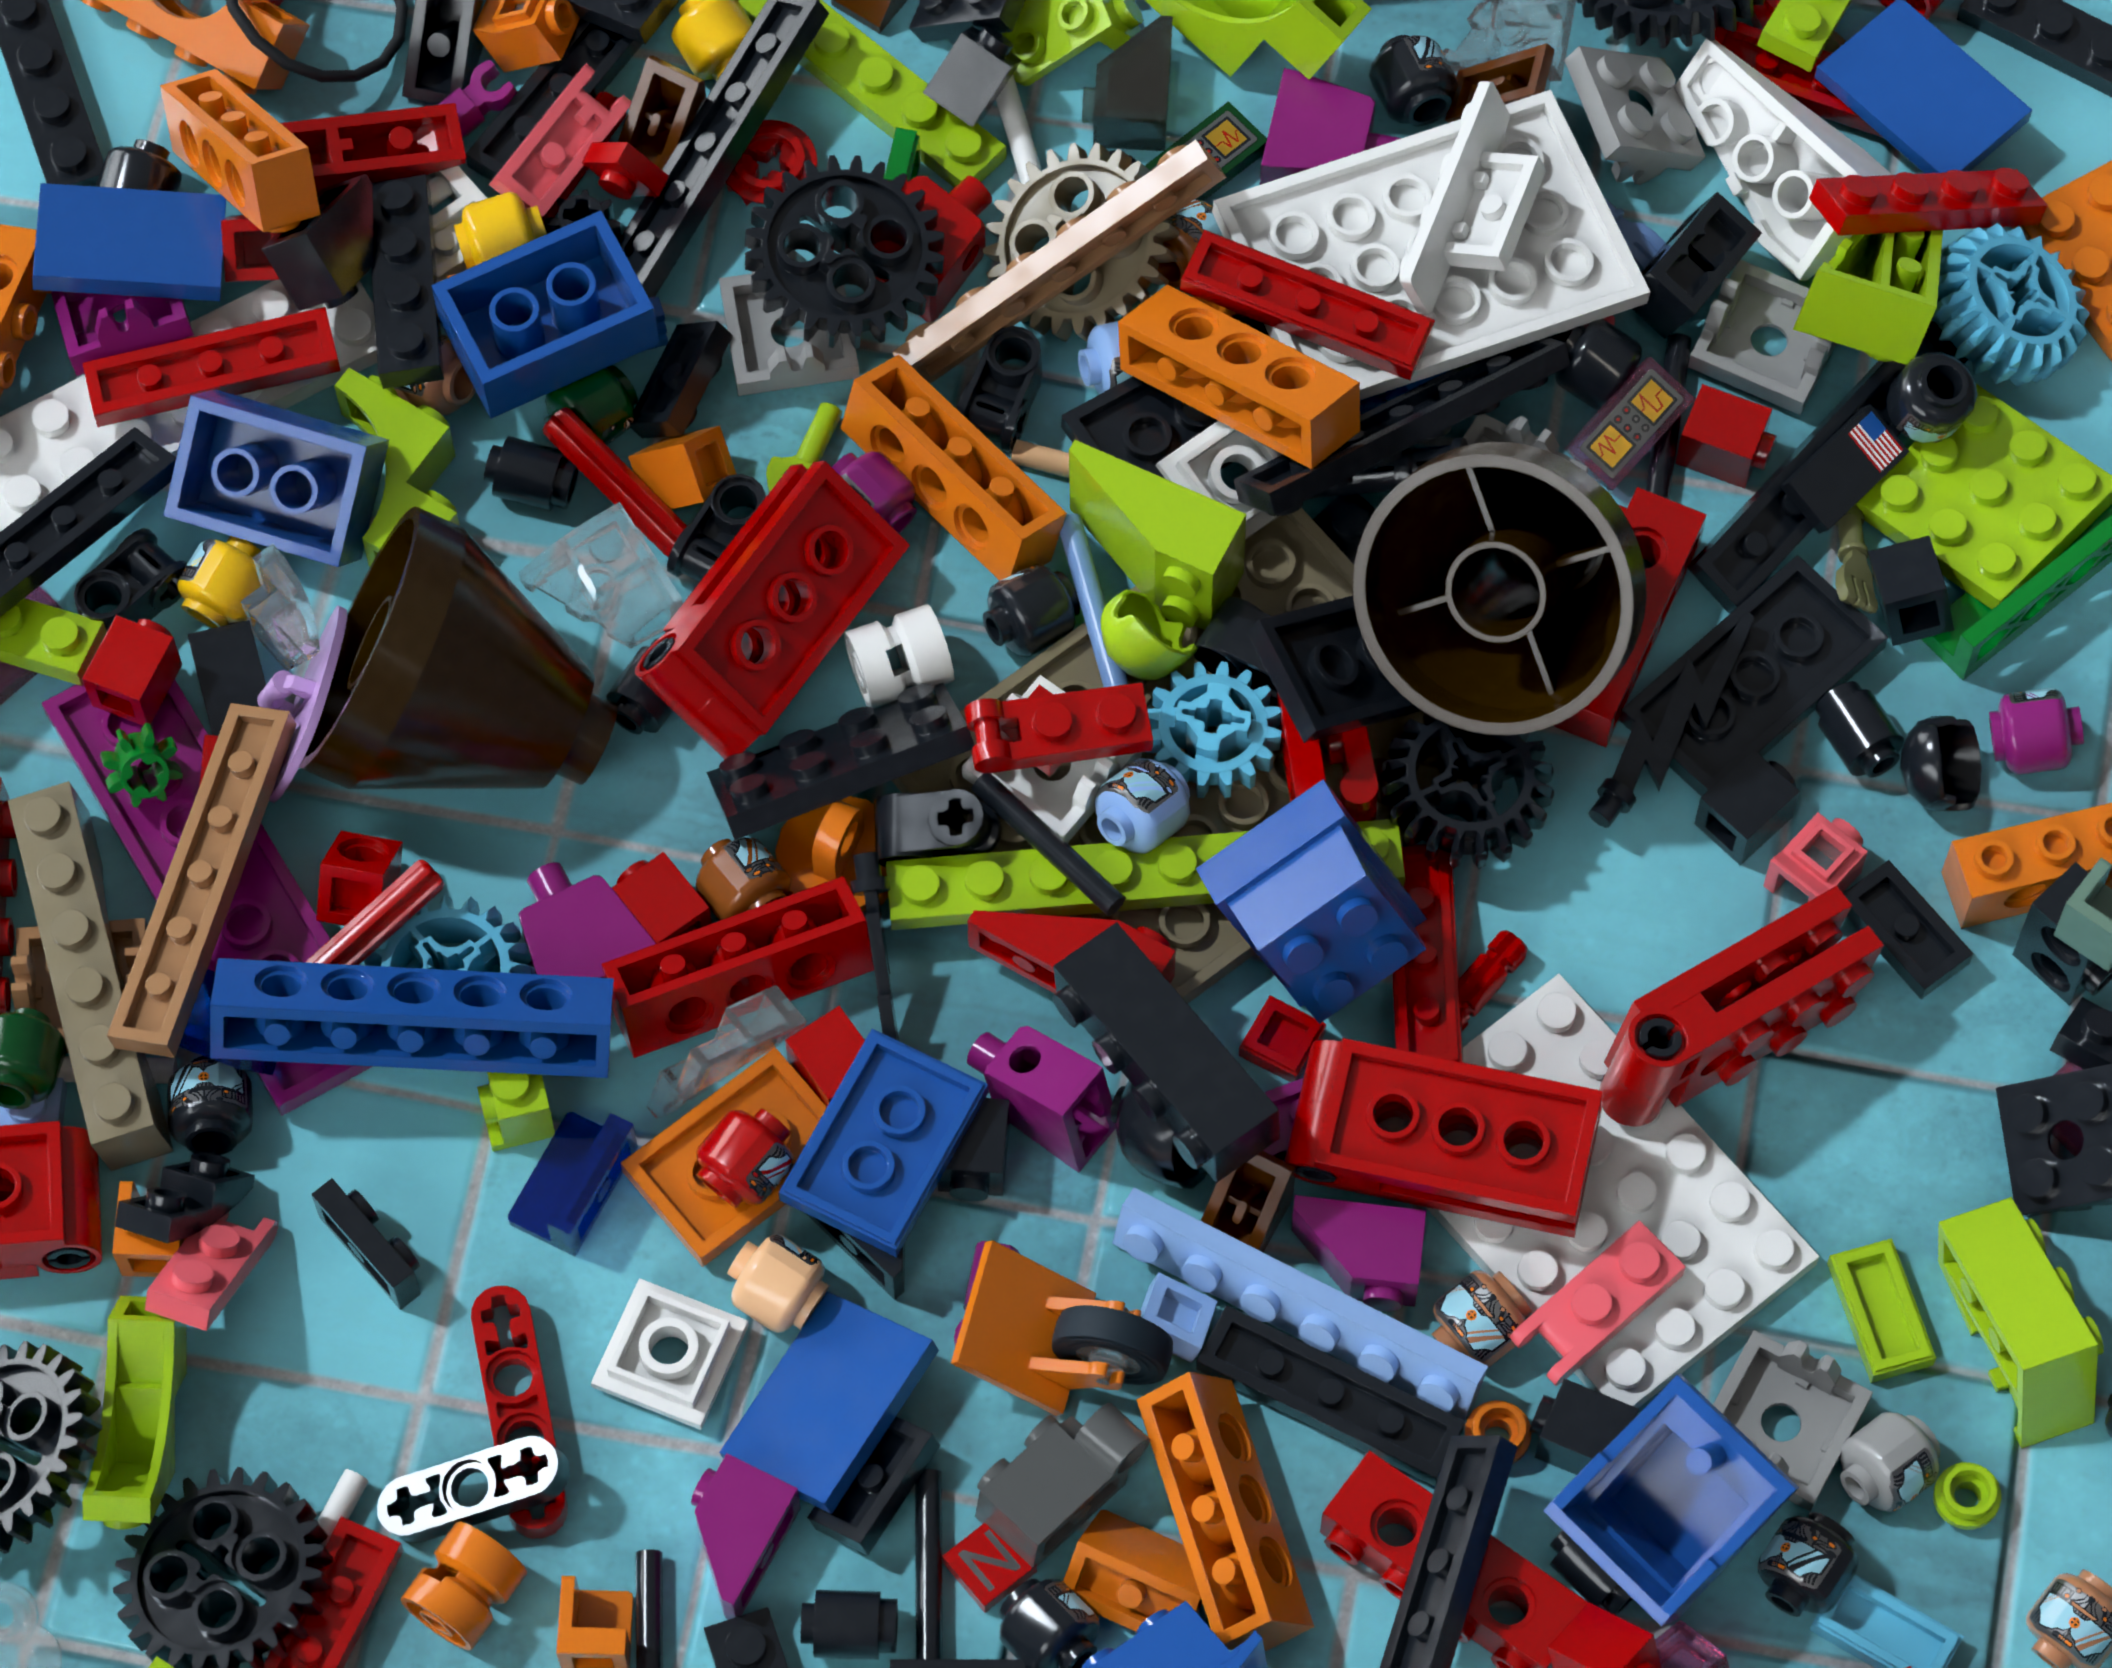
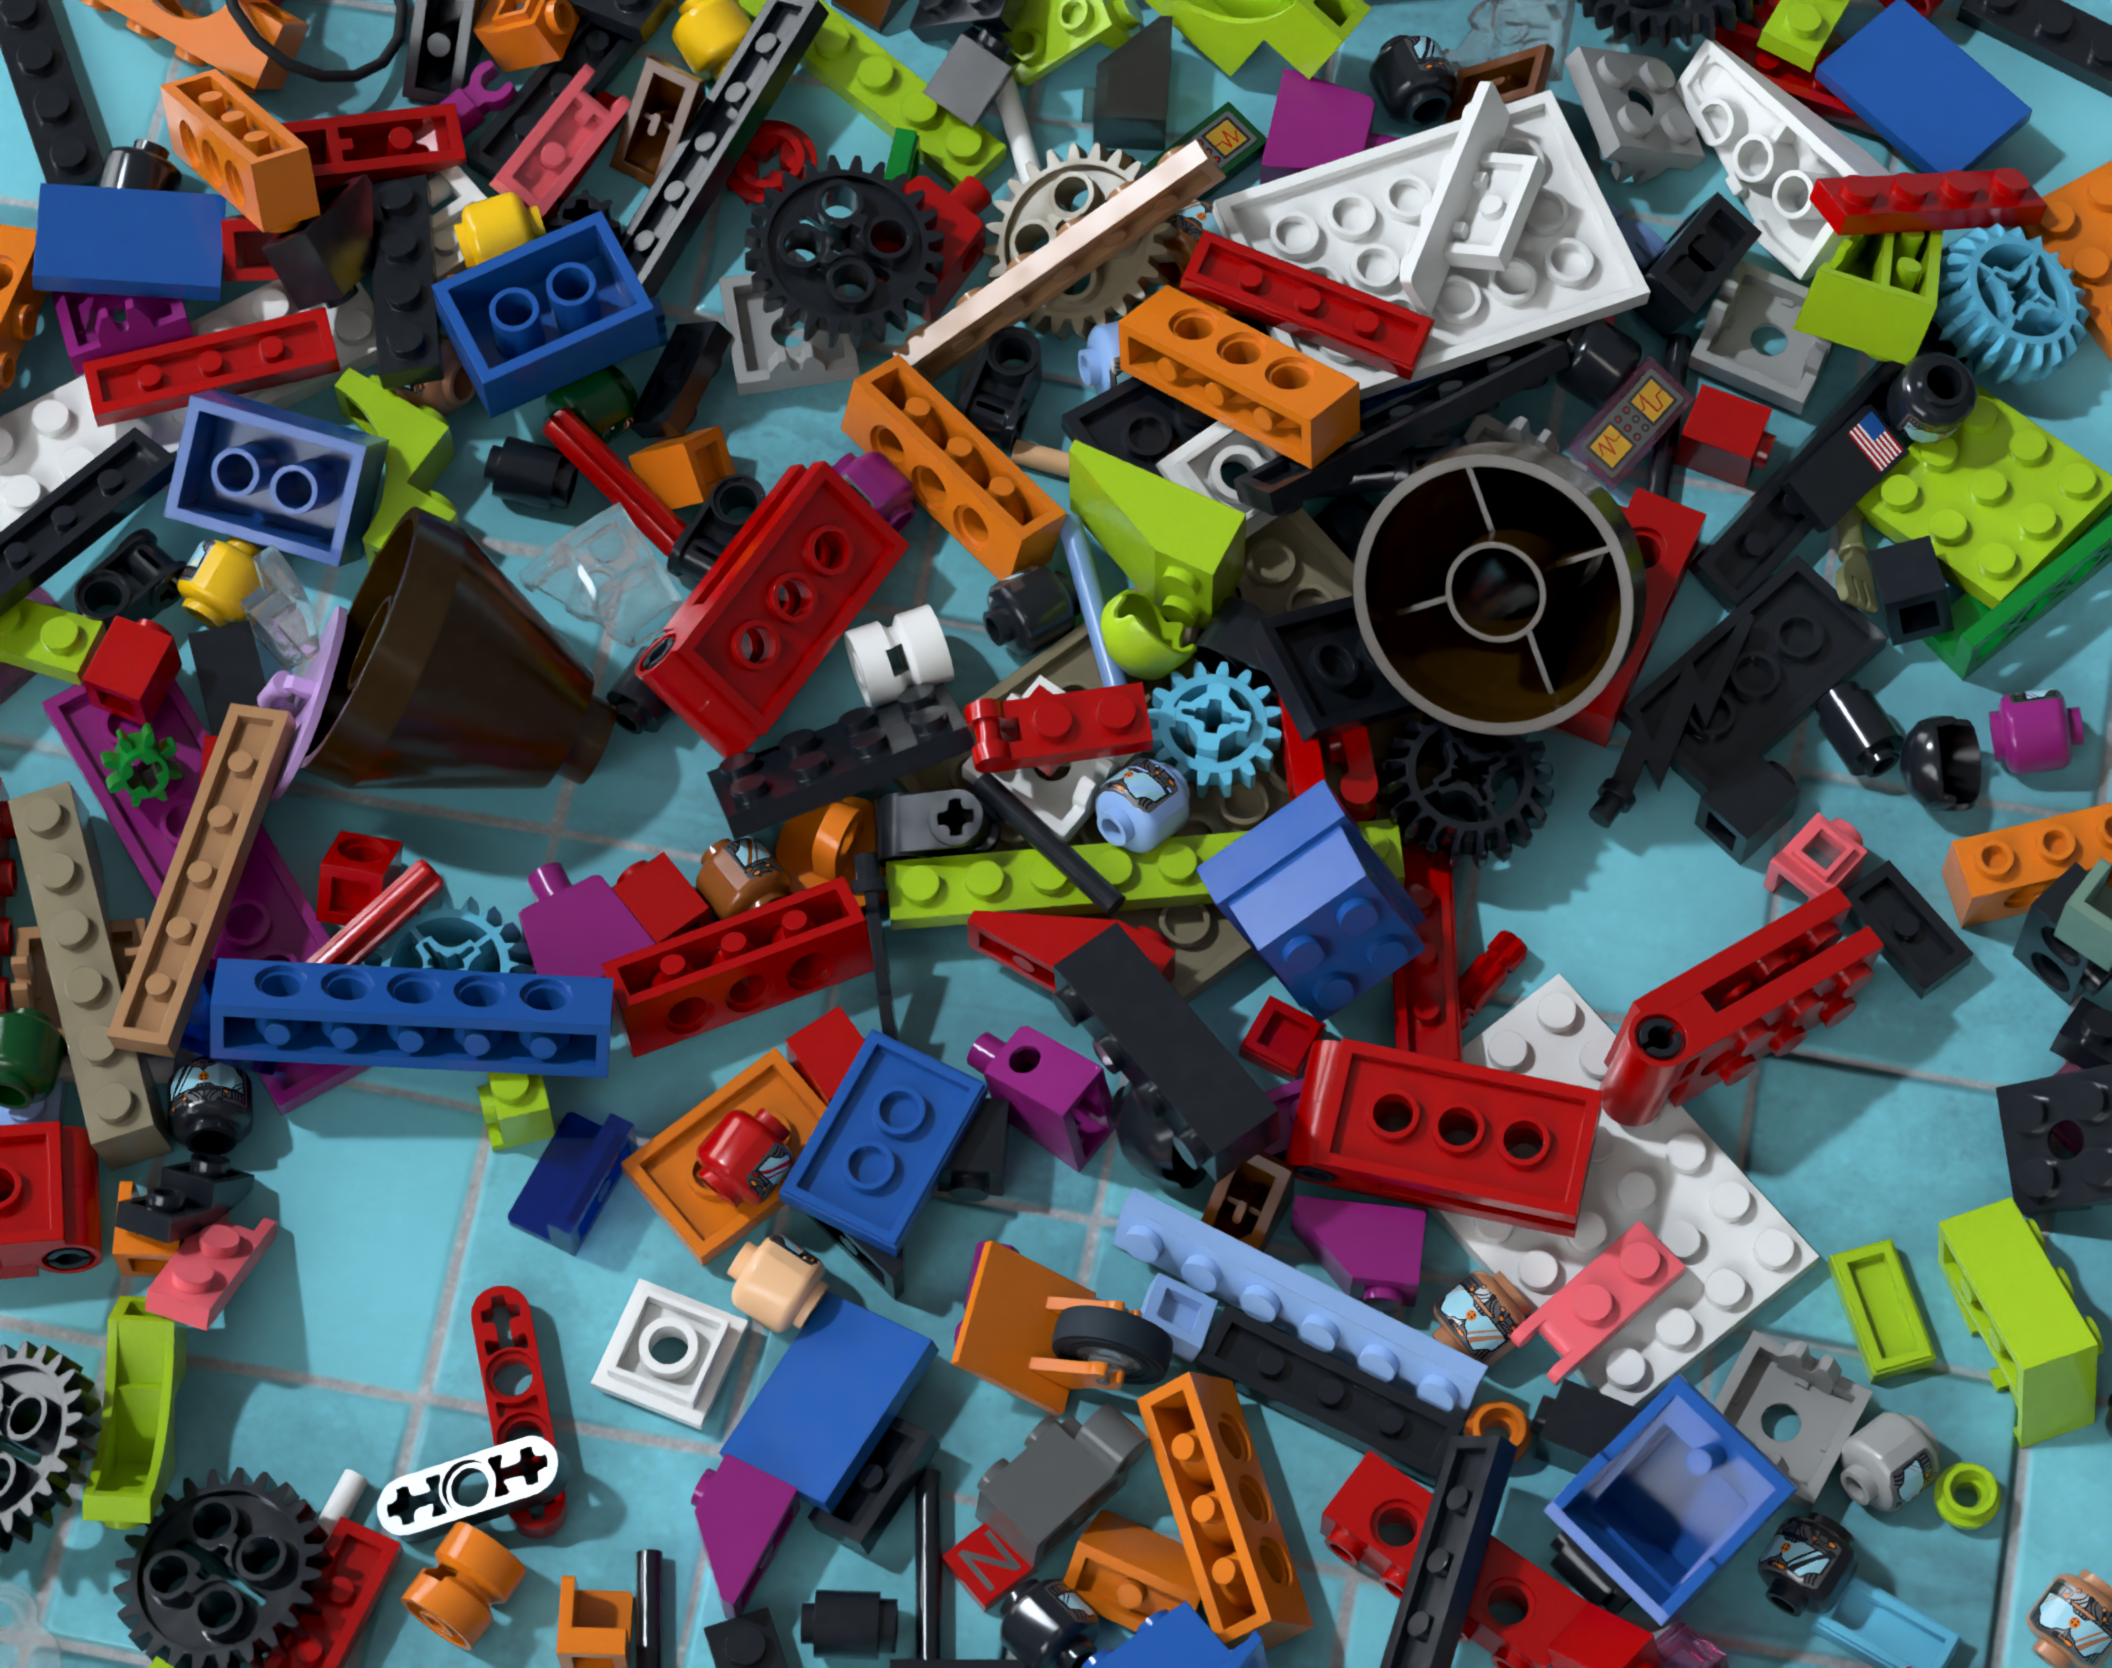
(352, 1222): black plate -> none
(624, 170): red plate -> none
(743, 1035): clear slope -> none
(812, 446): lime bar -> none

